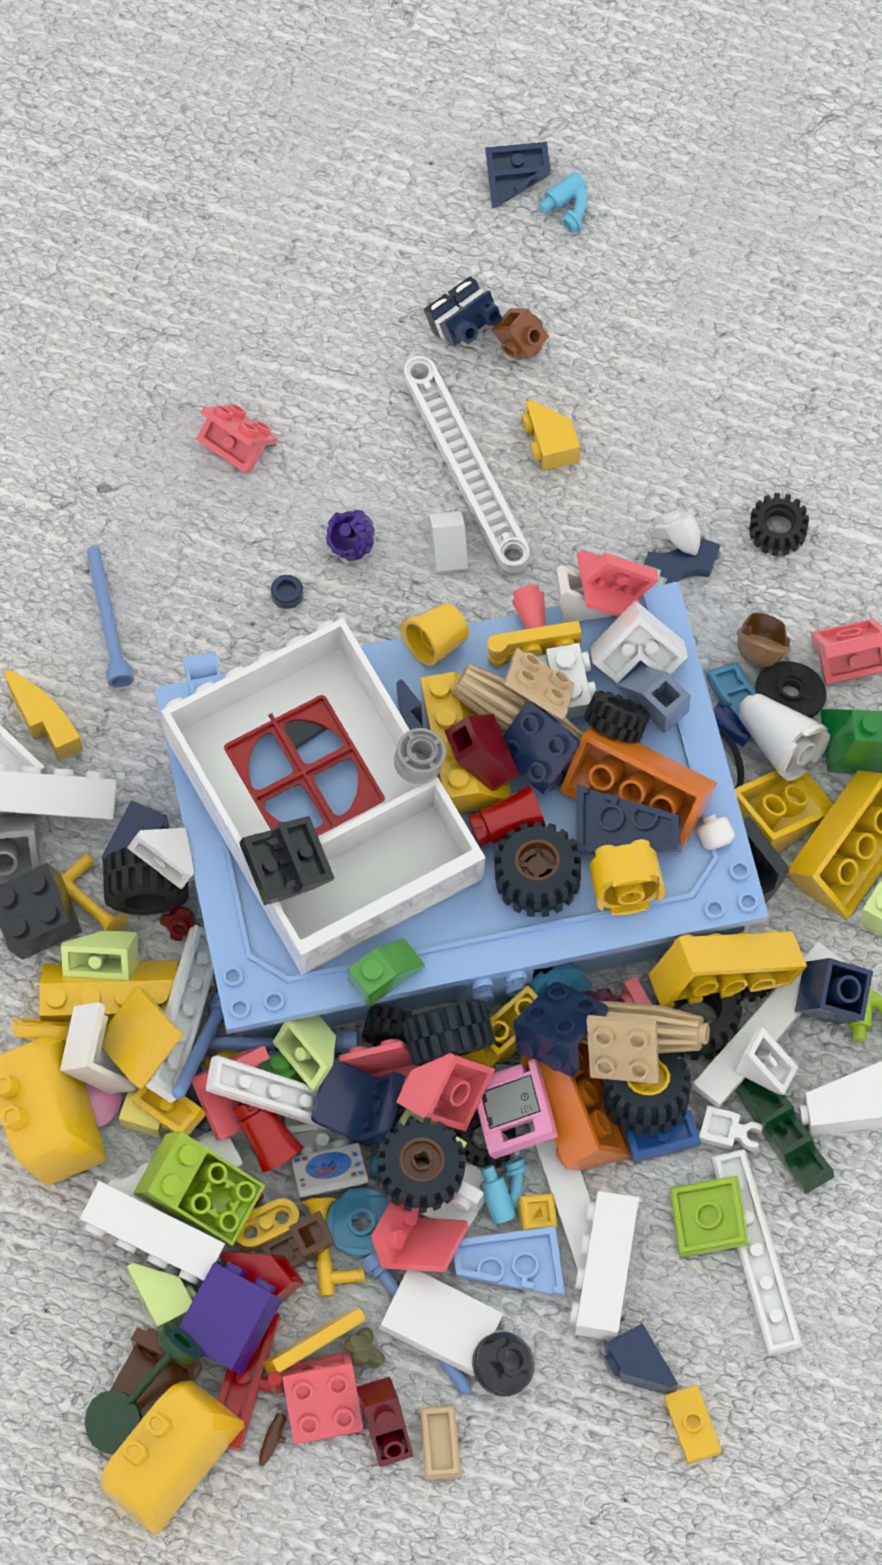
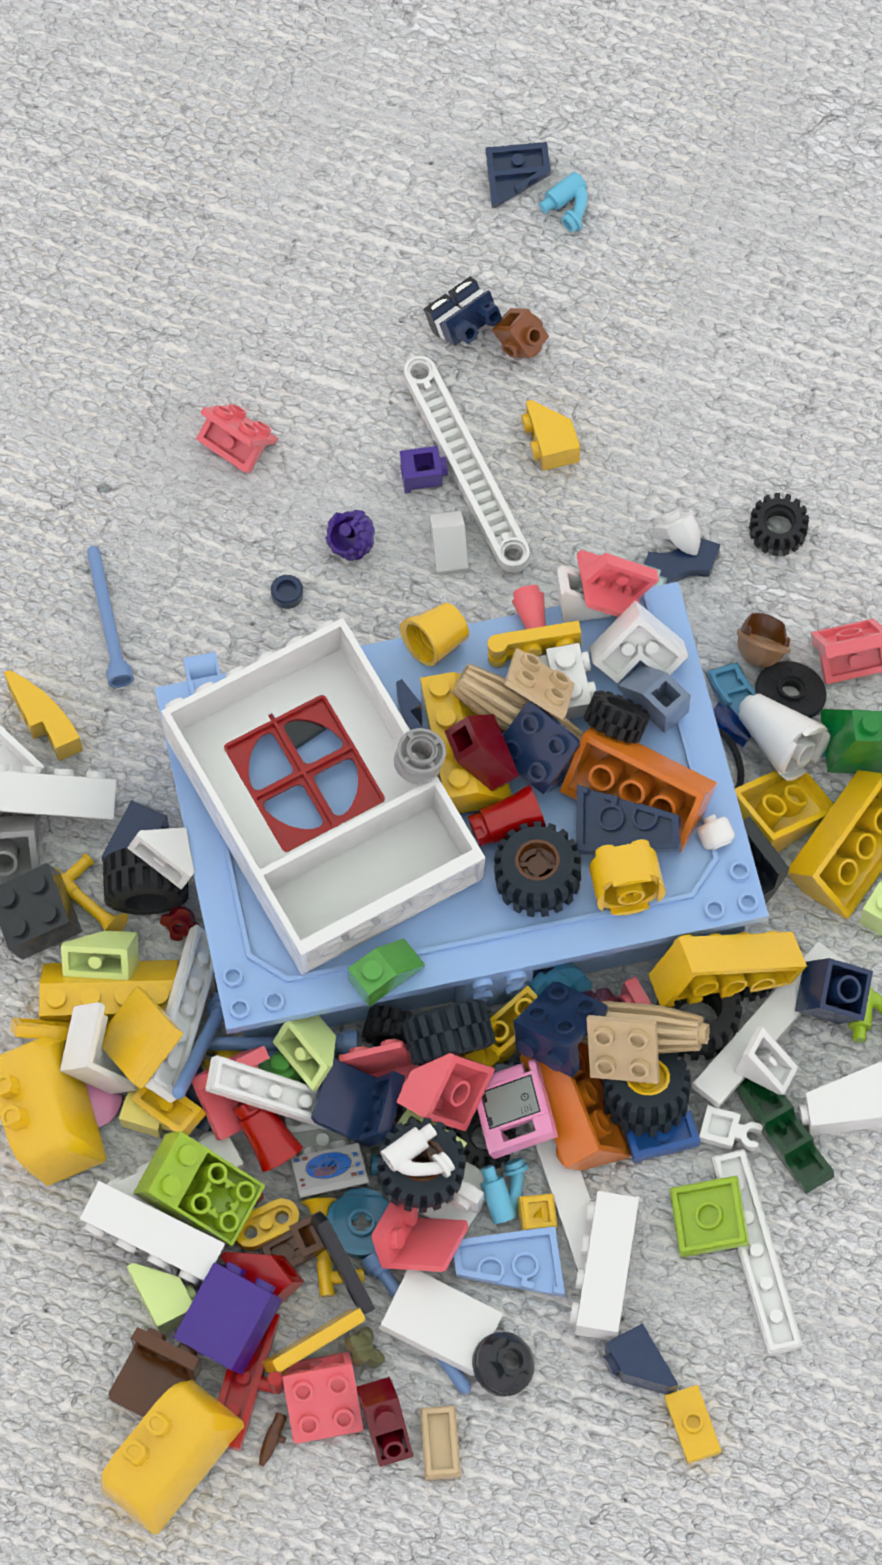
(115, 1413): dark green piece -> none
(286, 860): black slope -> none
(341, 1262): none -> black tile
(403, 1150): none -> white plant
(422, 468): none -> dark purple brick

